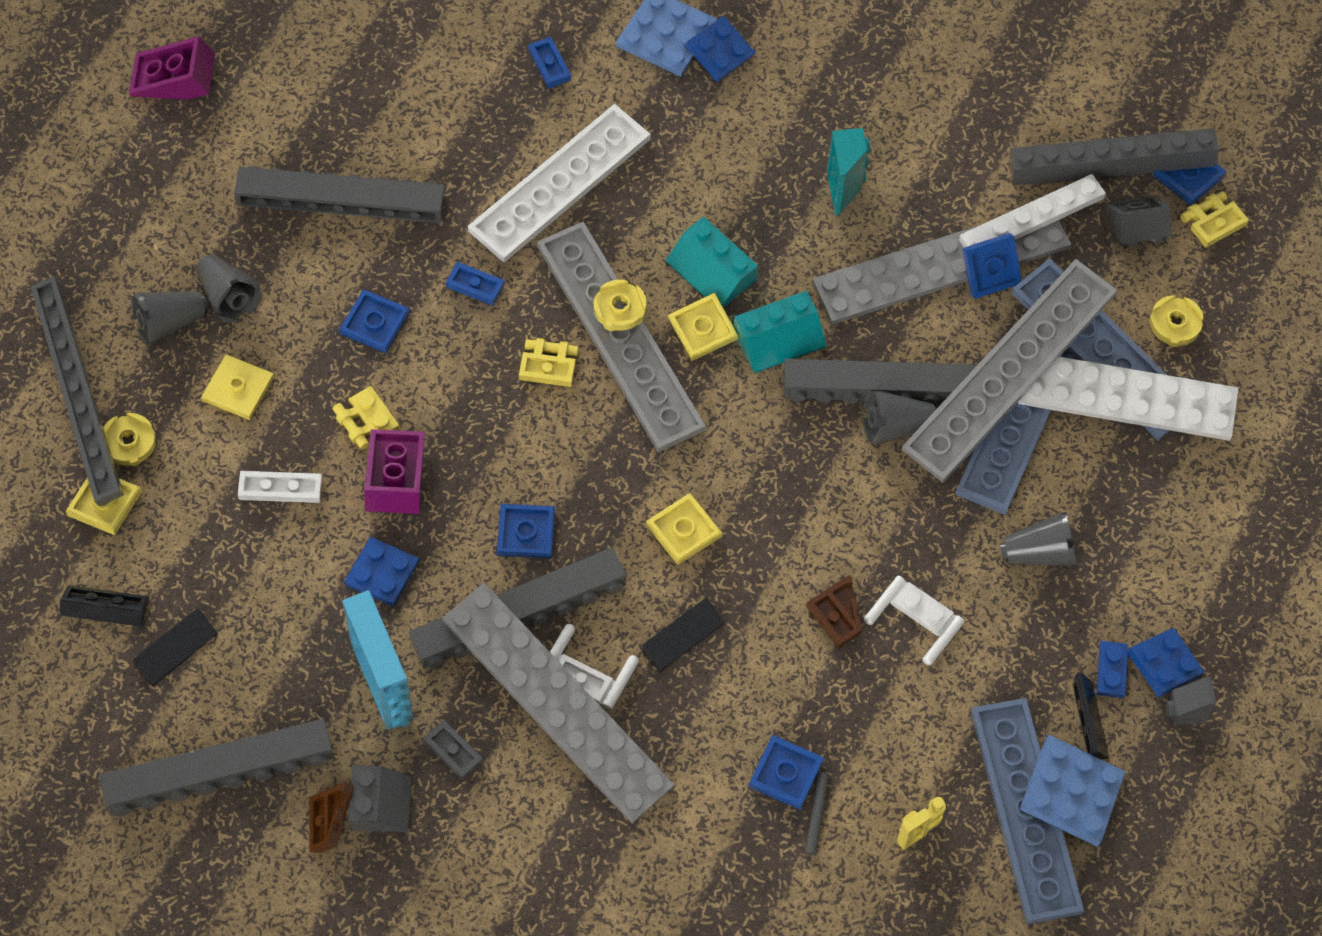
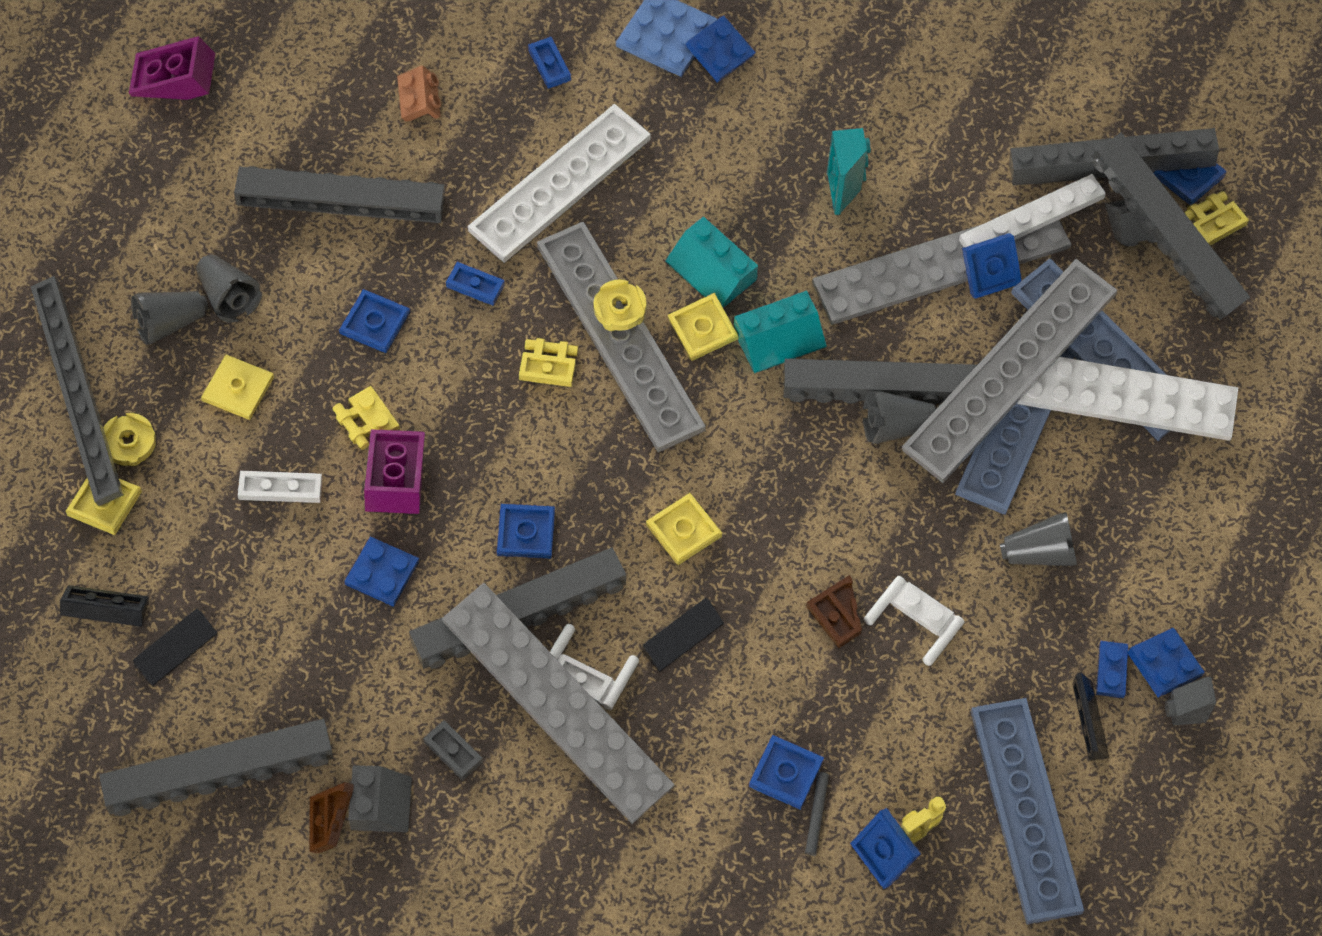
(378, 660): medium azure window -> none
(418, 94): none -> nougat bracket
(885, 848): none -> blue tile
(1072, 790): medium blue plate -> none
(1169, 226): none -> dark grey brick
(1178, 308): light yellow plate -> none

